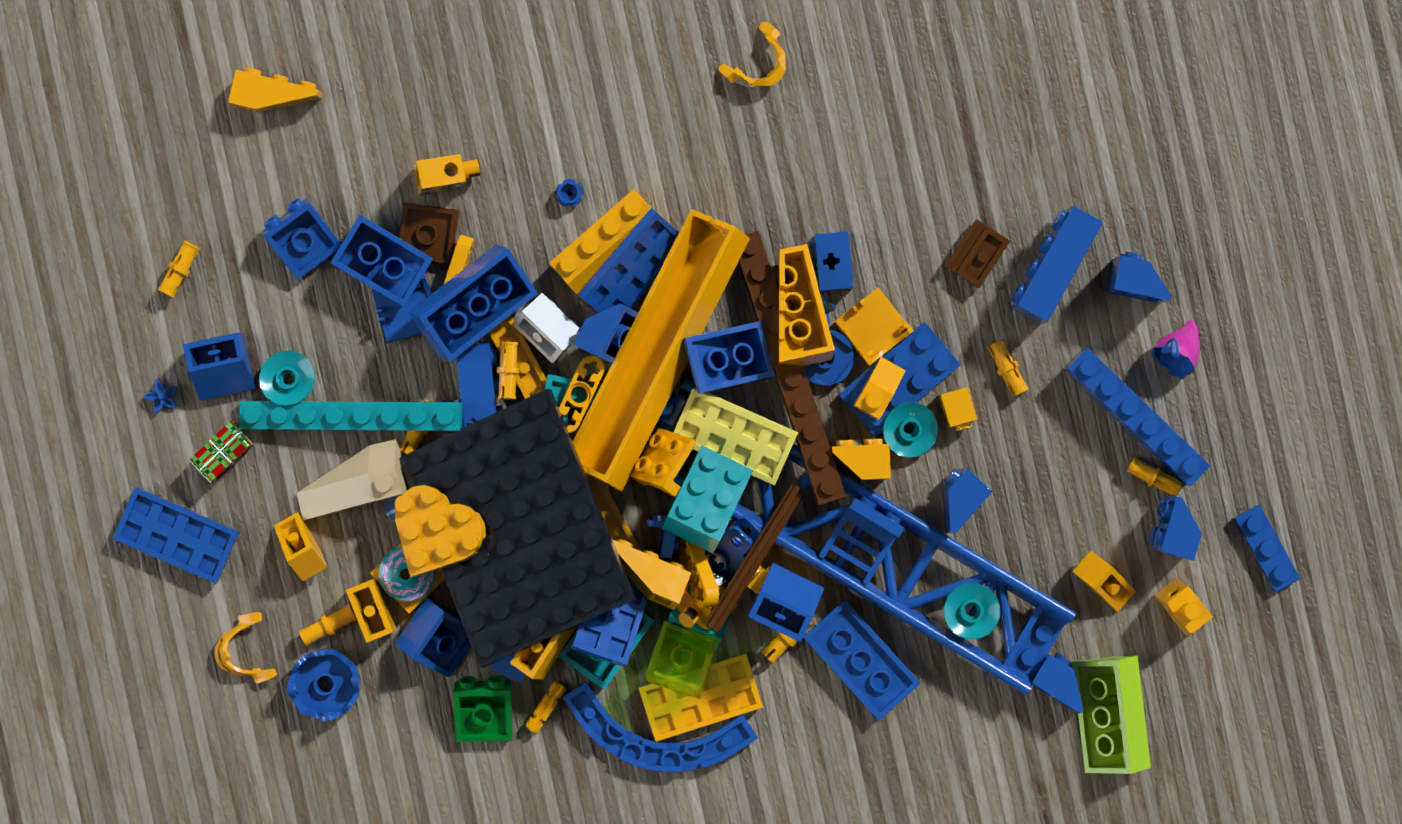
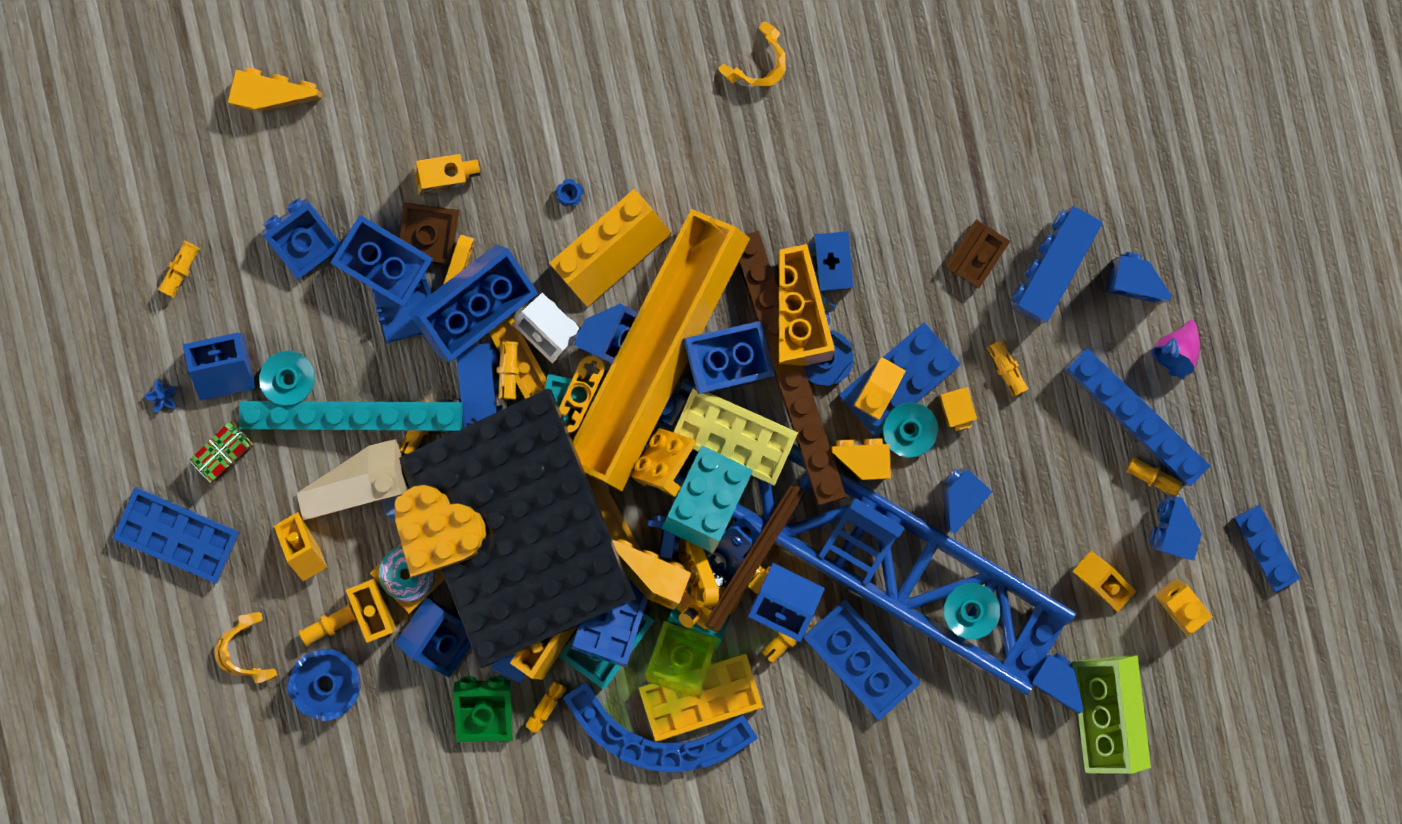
(632, 265): blue plate -> none
(873, 326): light orange piece -> none

